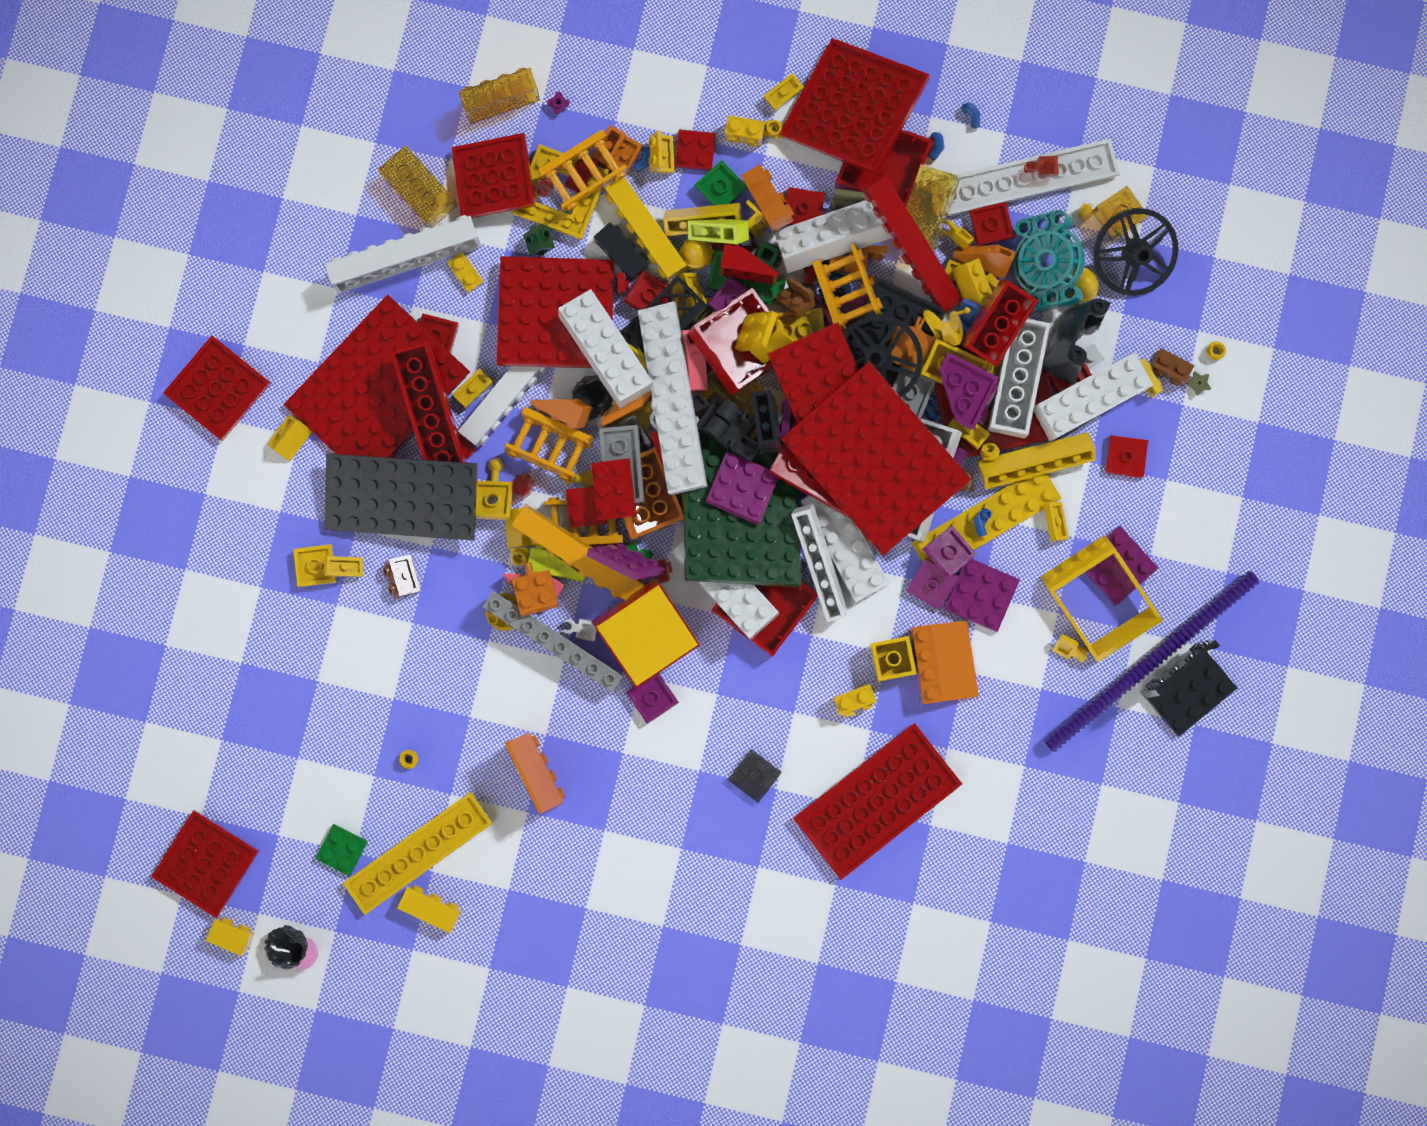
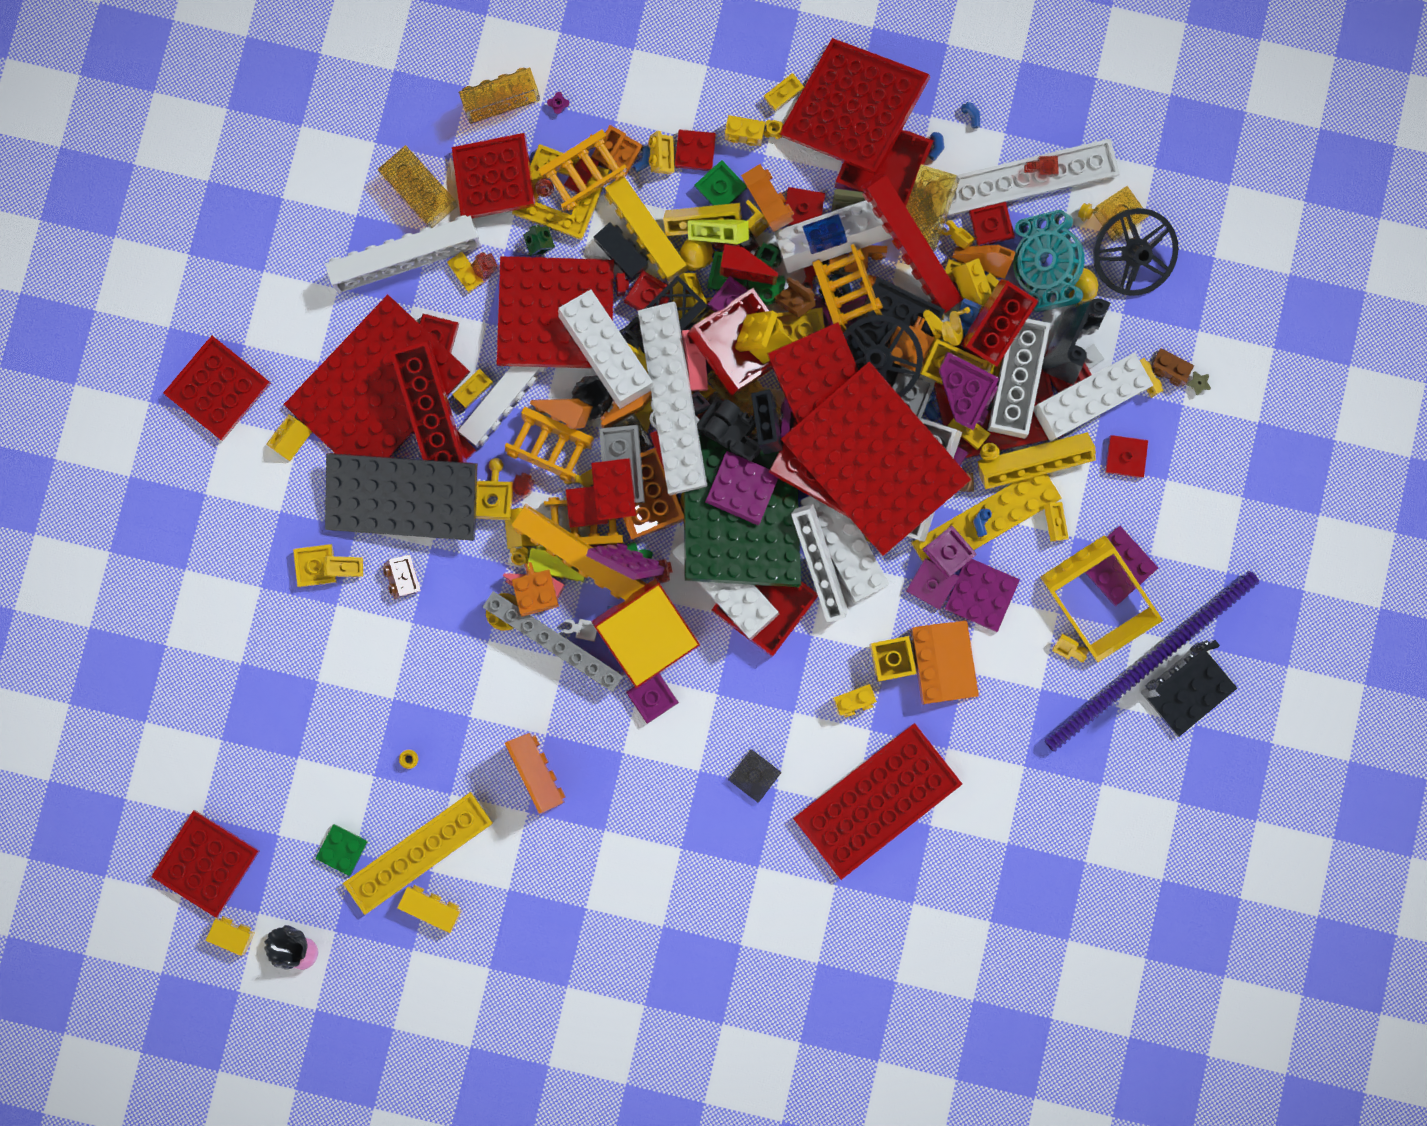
(484, 265): none -> clear red plate
(825, 234): none -> clear blue bracket
(1221, 348): yellow plate -> none

